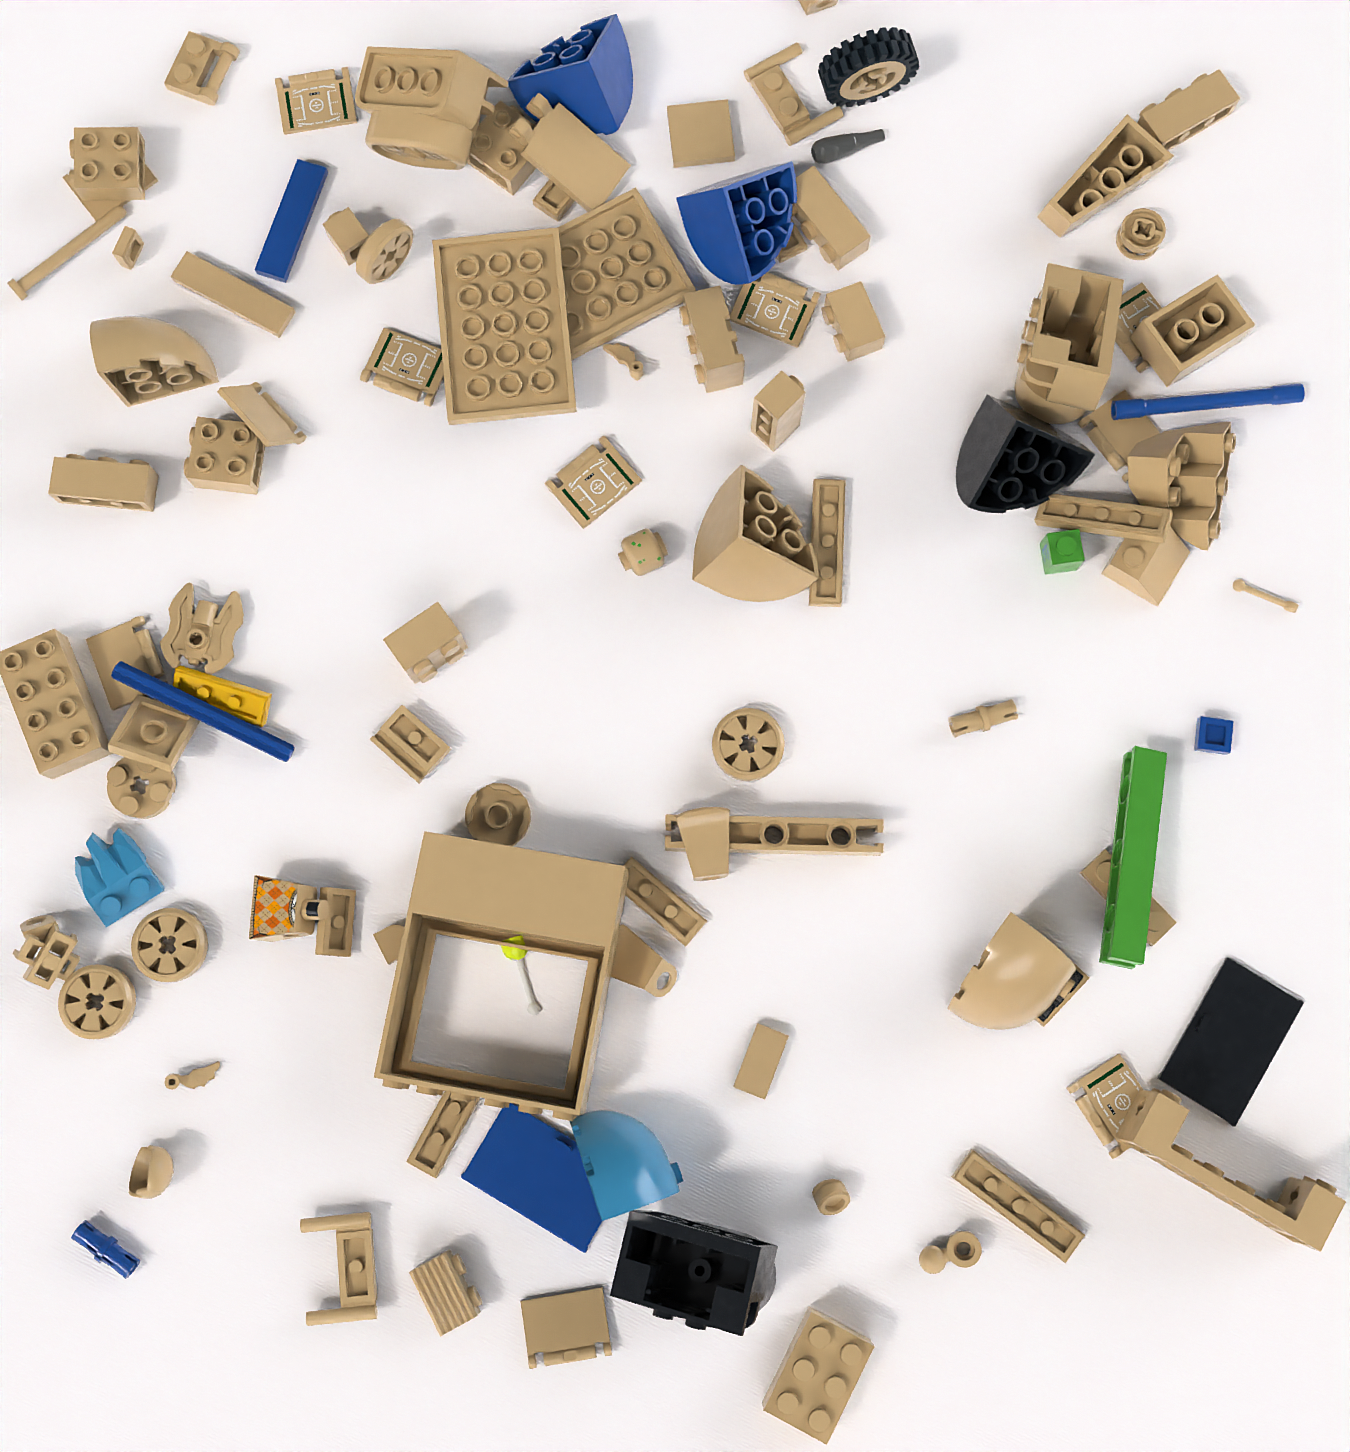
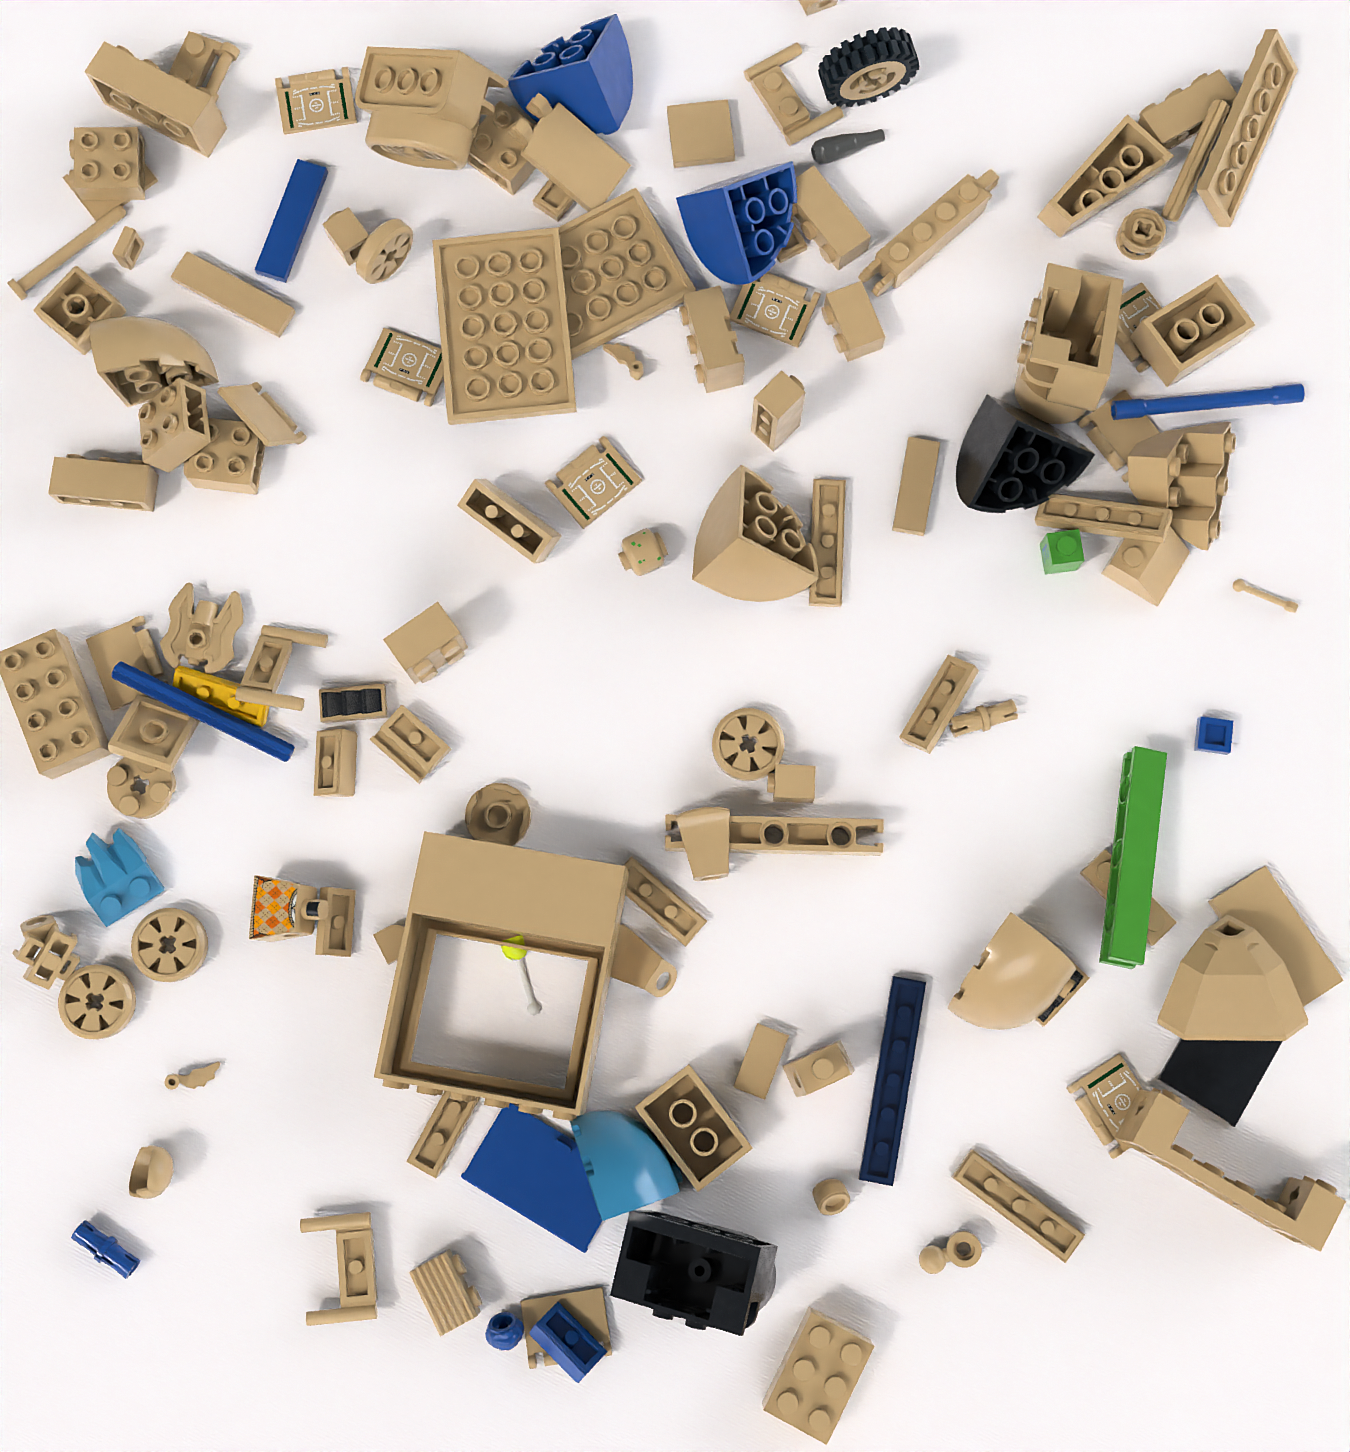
(70, 294): none -> tan brick
(156, 98): none -> tan brick
(174, 425): none -> tan brick
(269, 664): none -> tan plate
(335, 763): none -> tan slope
(353, 703): none -> tile
(504, 1331): none -> blue piece
(509, 520): none -> tan brick
(567, 1342): none -> blue slope
(693, 1127): none -> tan brick
(792, 783): none -> tan brick
(818, 1069): none -> tan torso
(892, 1081): none -> dark blue tile
(916, 486): none -> tan tile
(930, 231): none -> tan hinge
(939, 704): none -> tan plate
(1195, 160): none -> tan axle
(1232, 989): none -> tan brick
(1247, 128): none -> tan plate
(1267, 909): none -> tan tile

